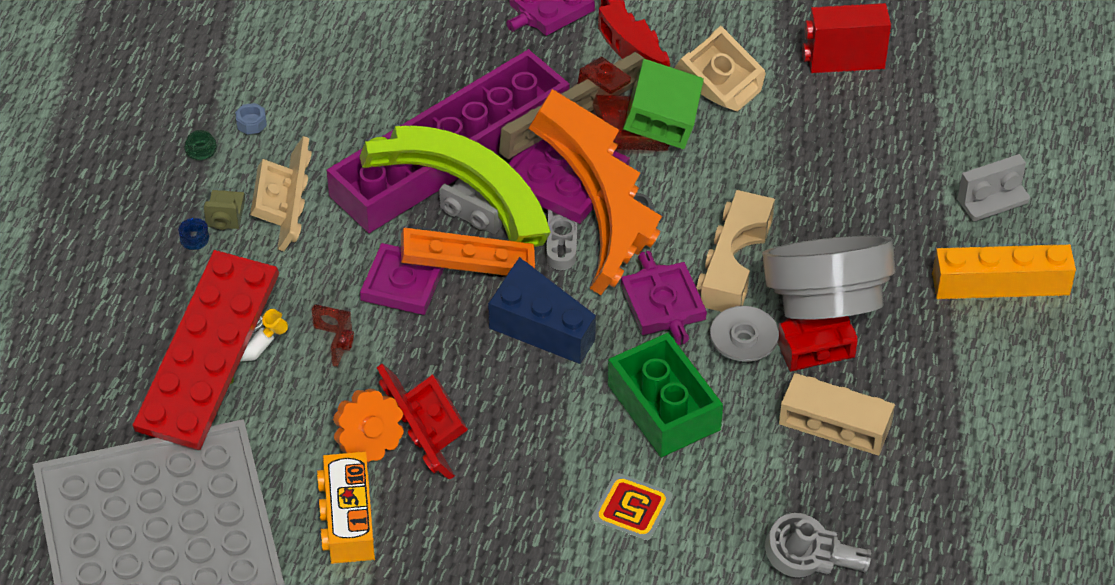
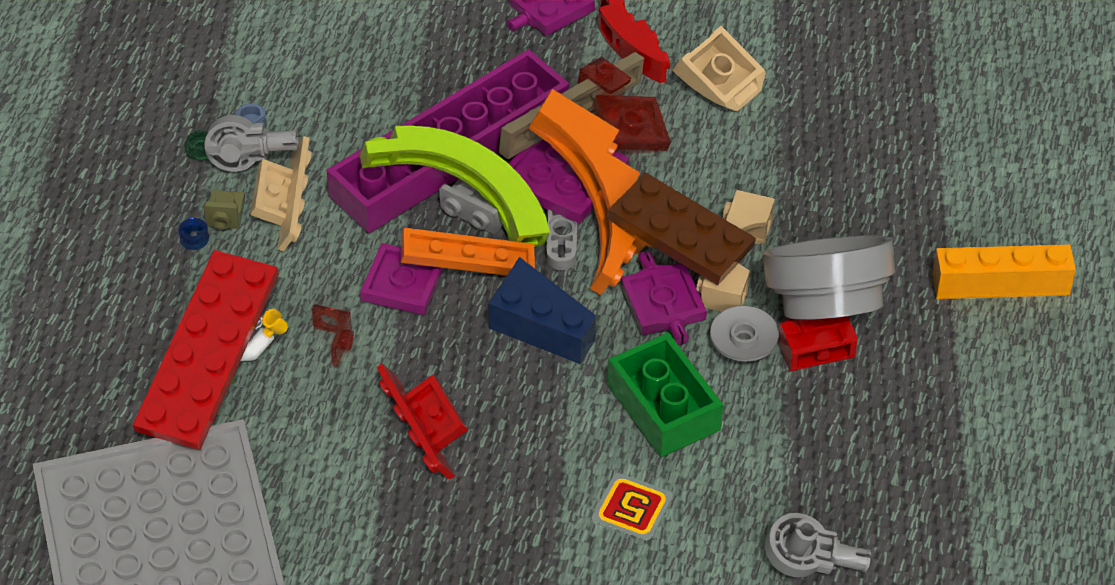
(244, 143): none -> light grey pin
(346, 508): brick -> none
(368, 424): orange plant -> none
(663, 104): bright green brick -> none
(681, 228): none -> reddish brown plate
(836, 414): tan brick -> none
(847, 38): red brick -> none
(993, 188): light grey bracket -> none

